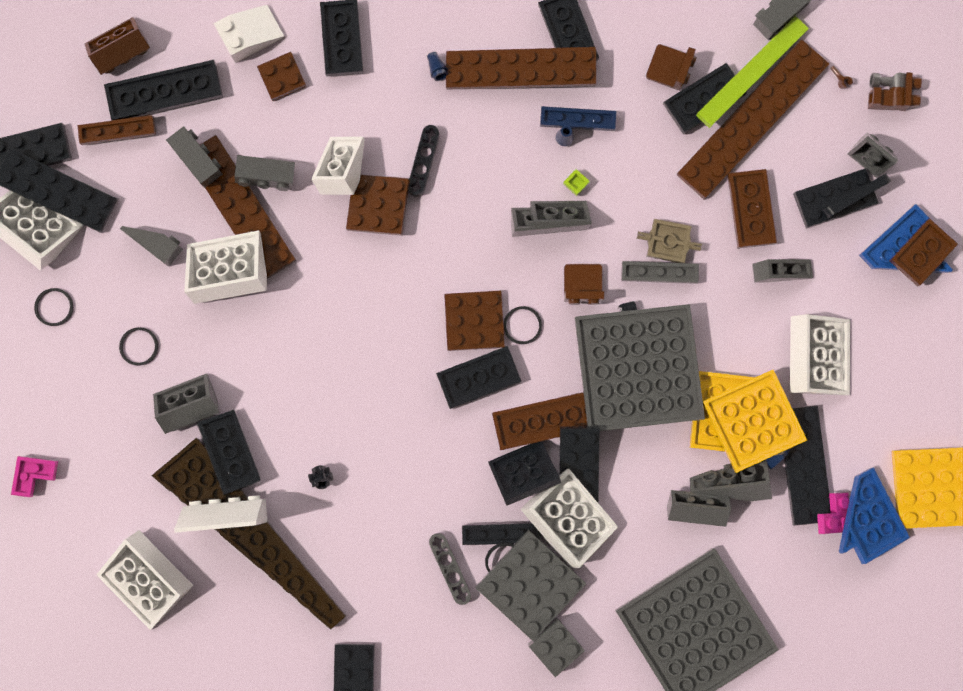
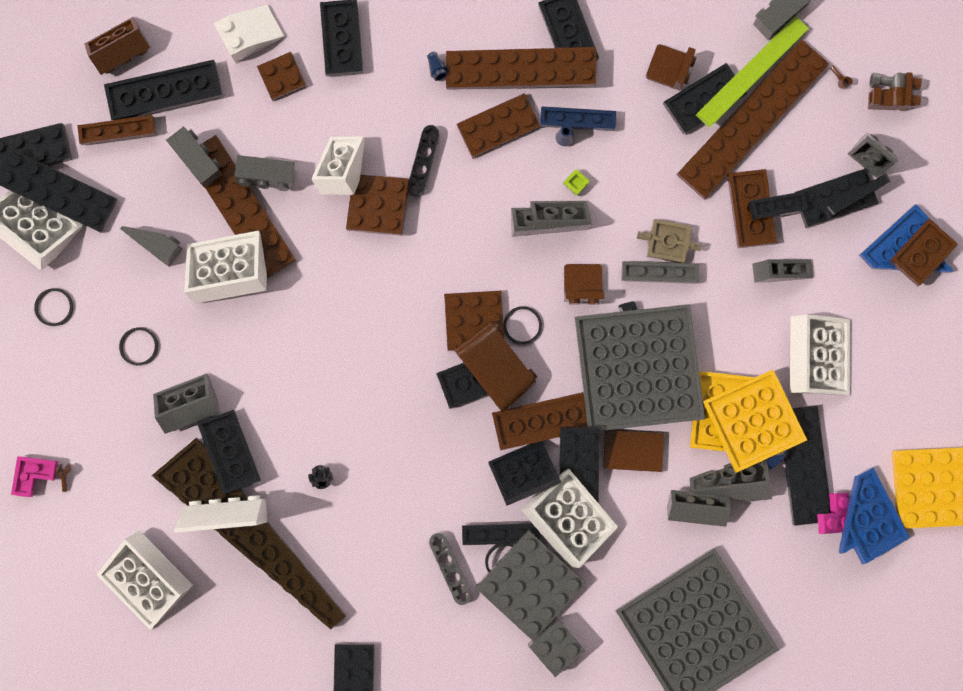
(63, 474): none -> reddish brown hand
(496, 366): none -> reddish brown windscreen
(498, 125): none -> reddish brown plate
(633, 451): none -> reddish brown tile
(778, 205): none -> black plate

